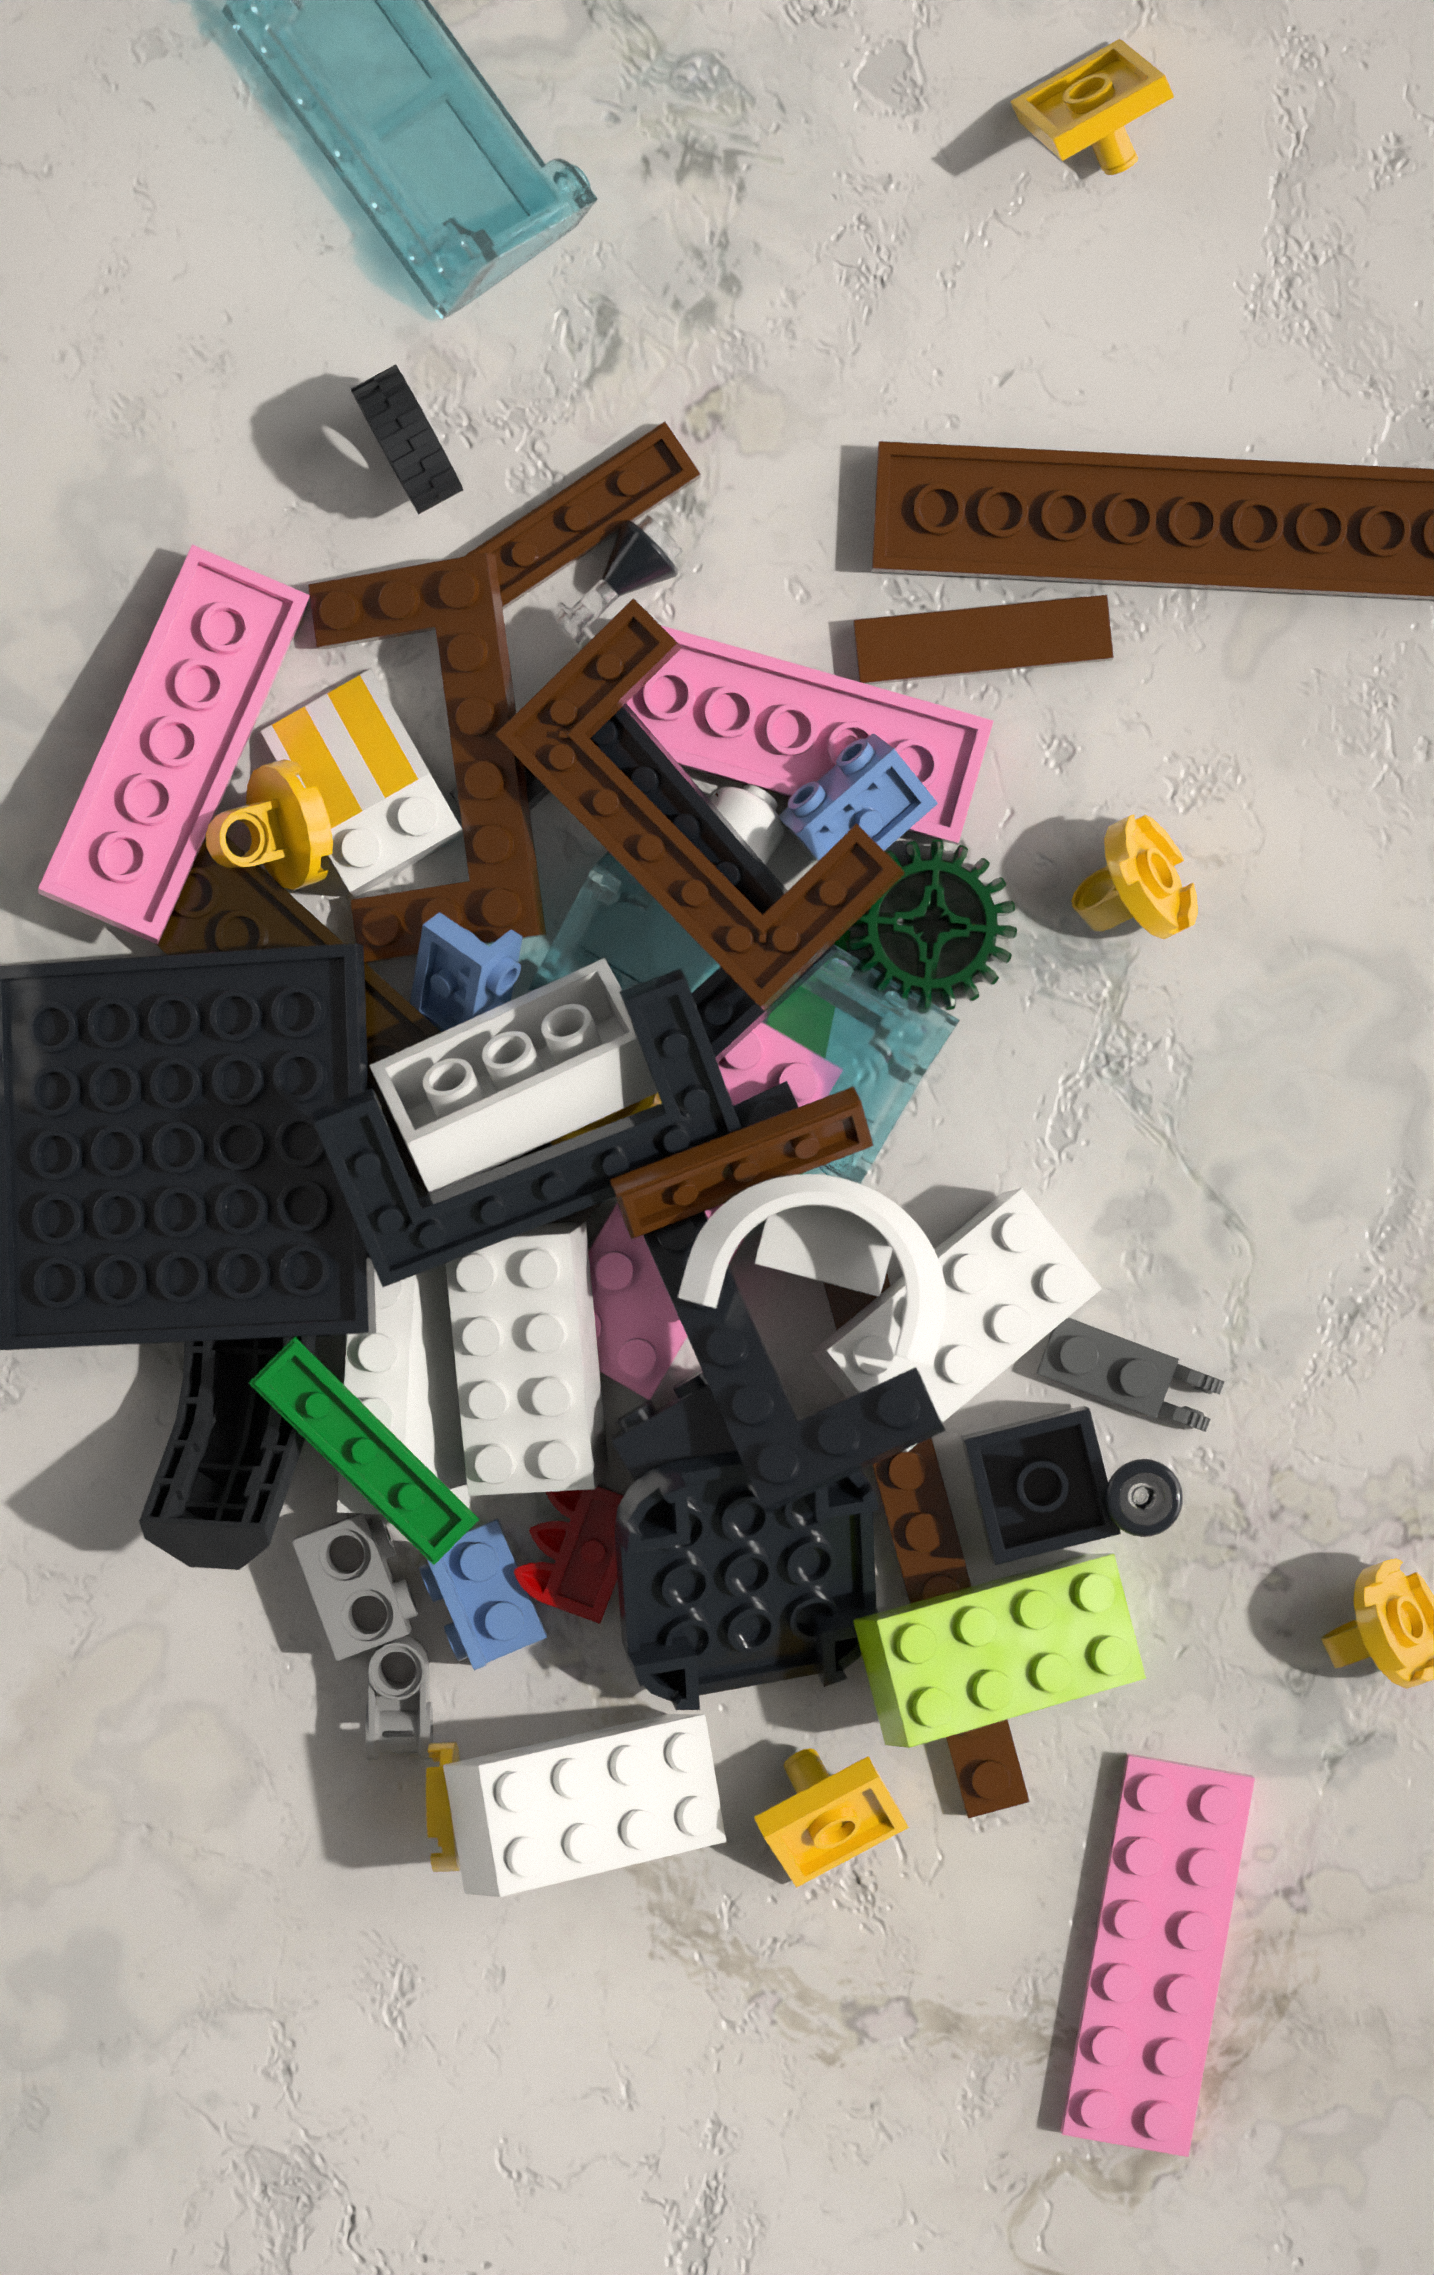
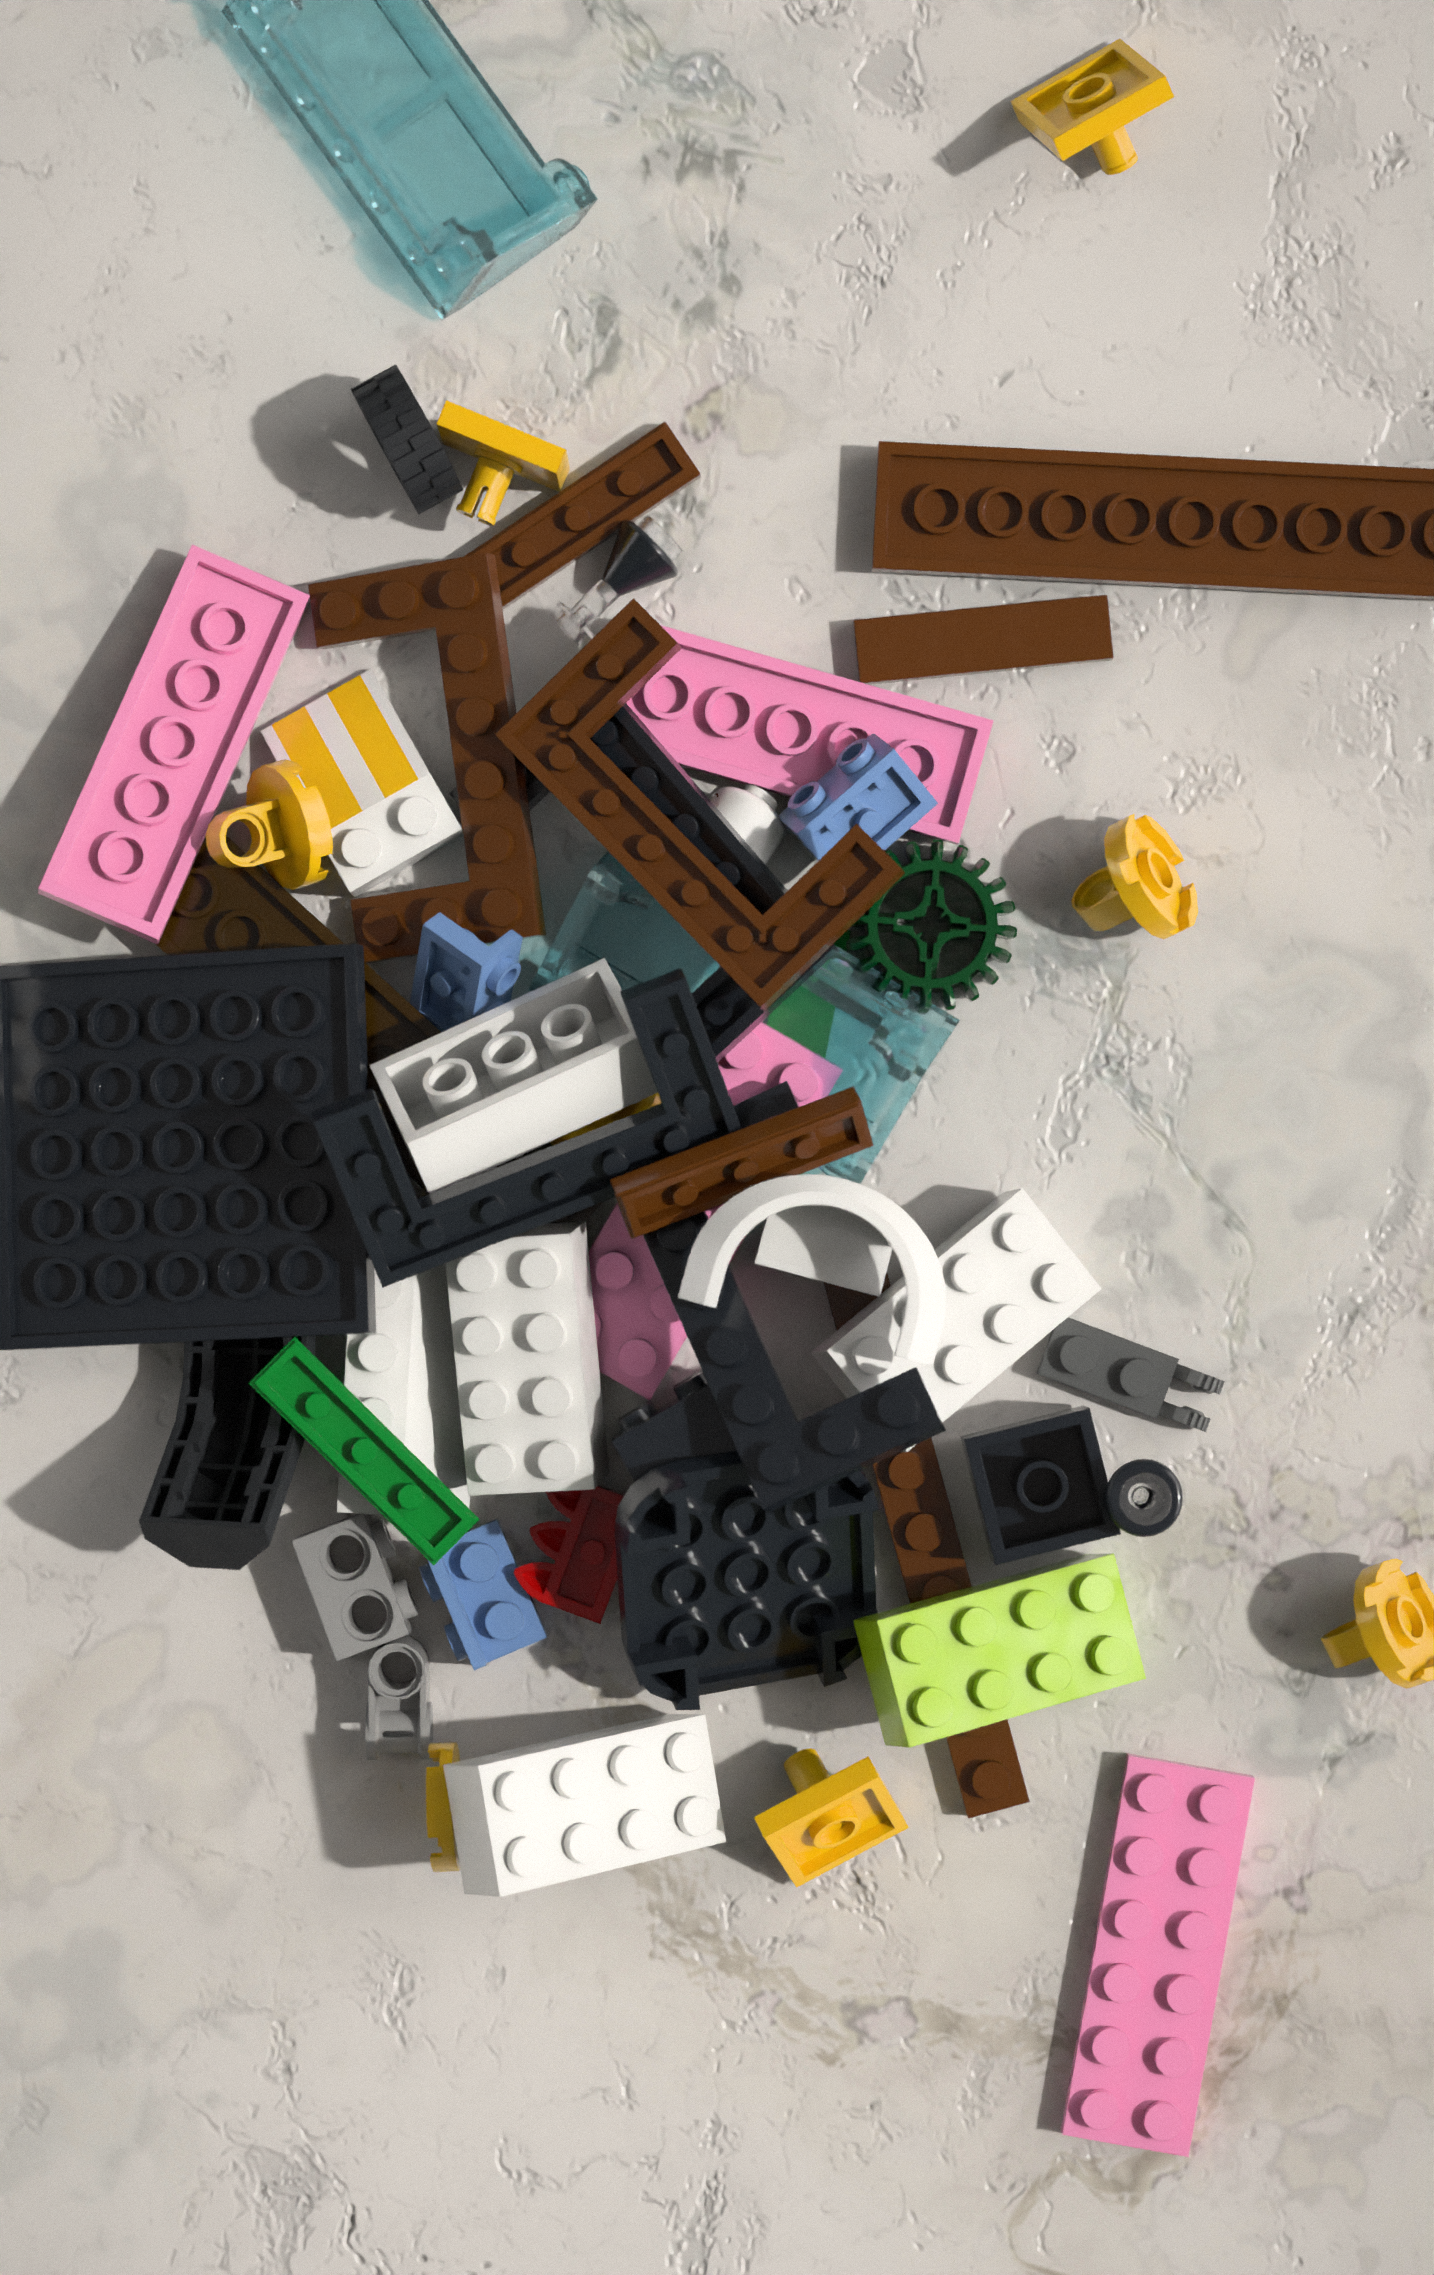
(500, 454): none -> yellow tile

